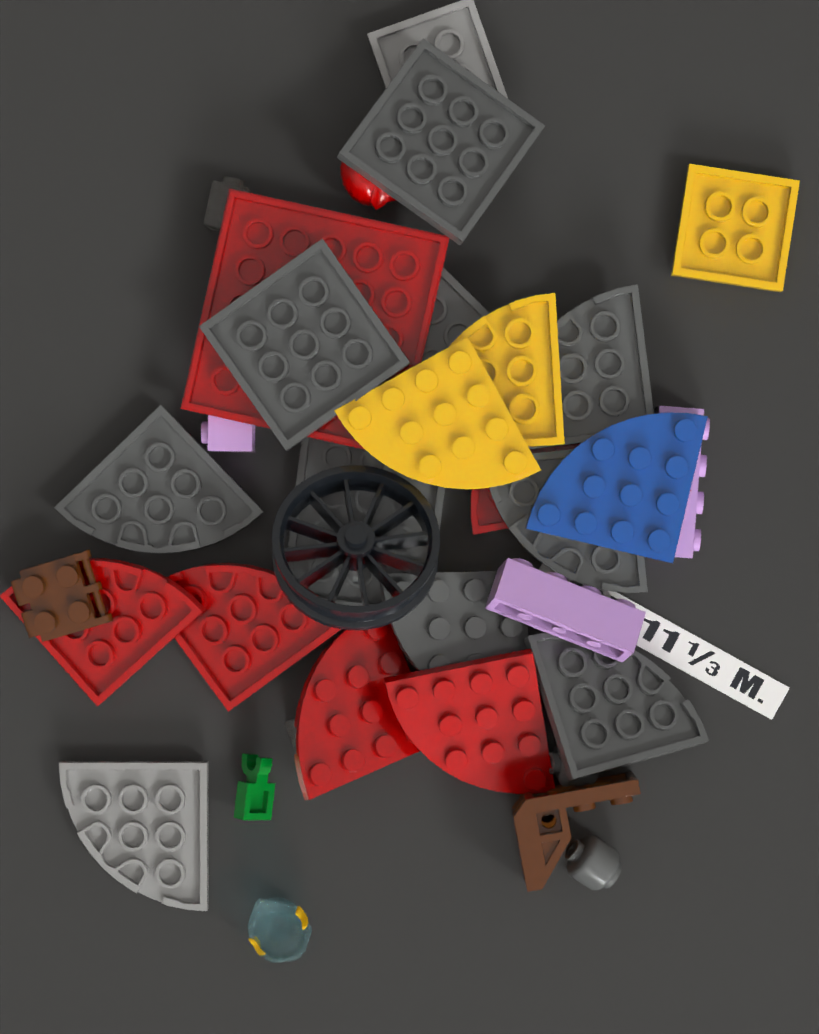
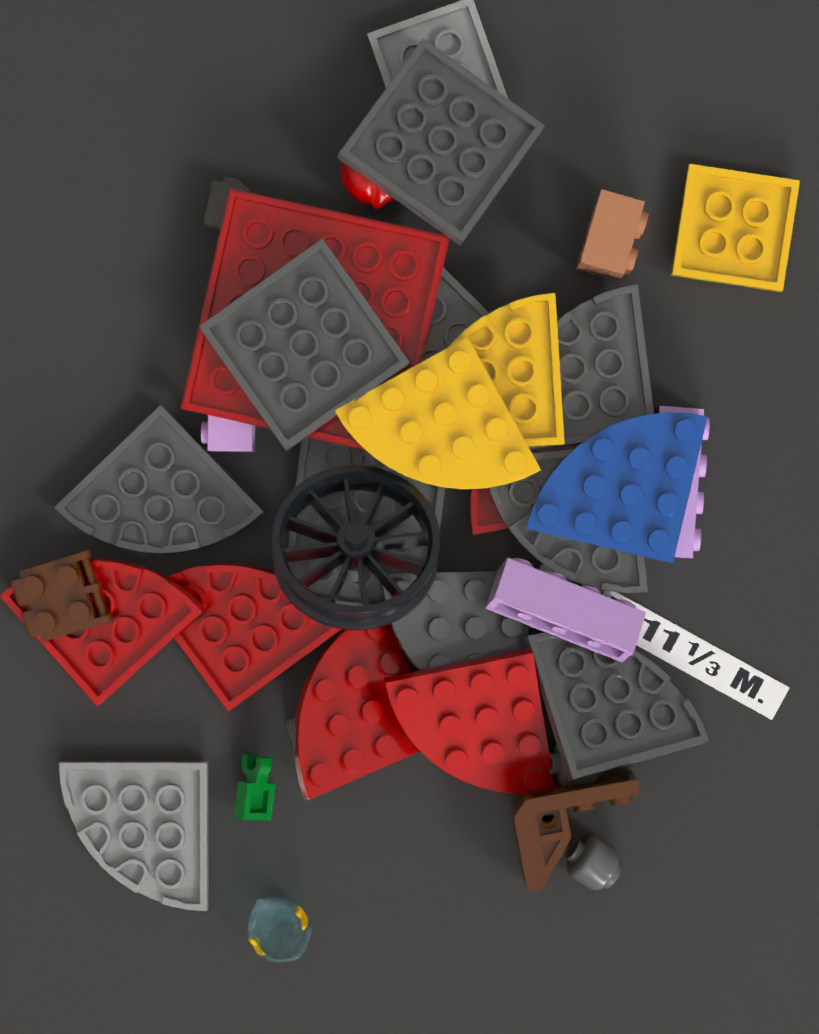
(611, 235): none -> nougat brick

